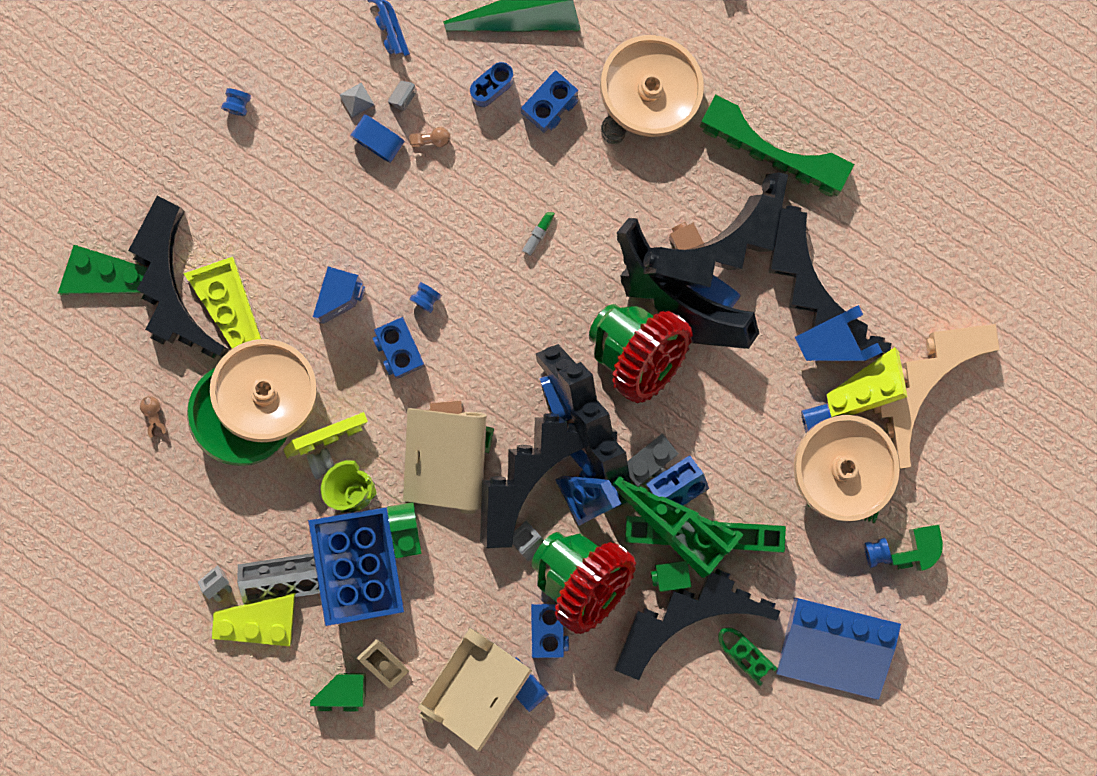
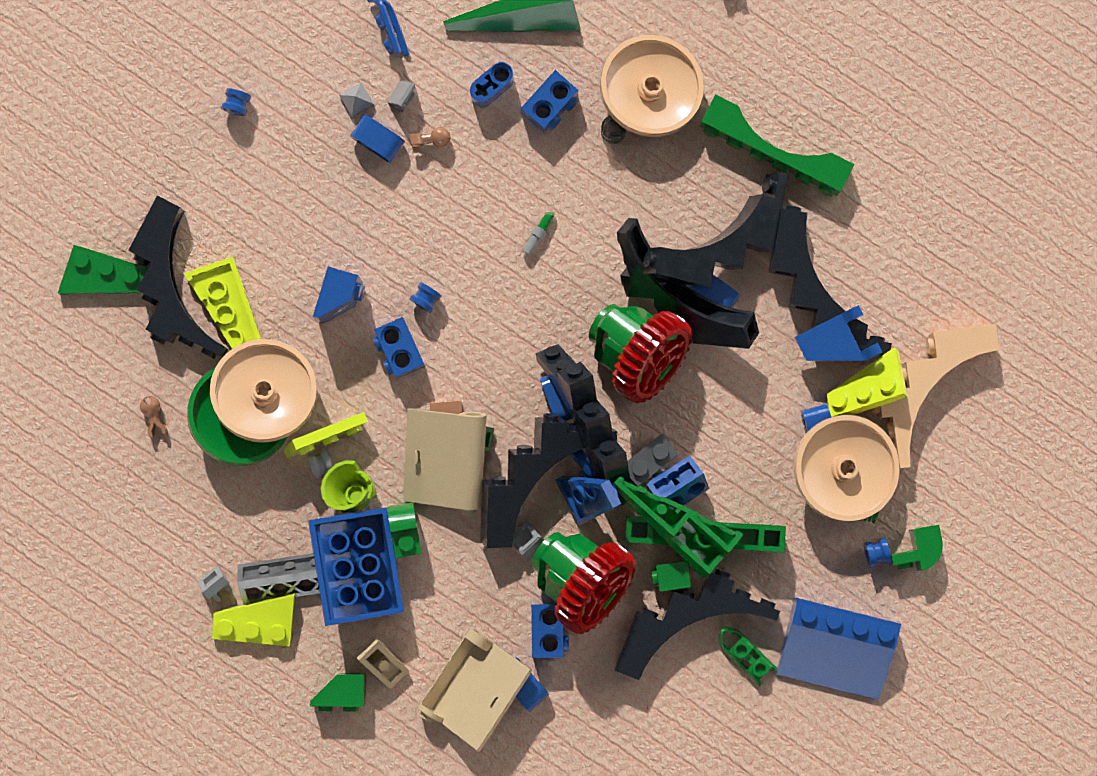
(685, 236): nougat brick -> none

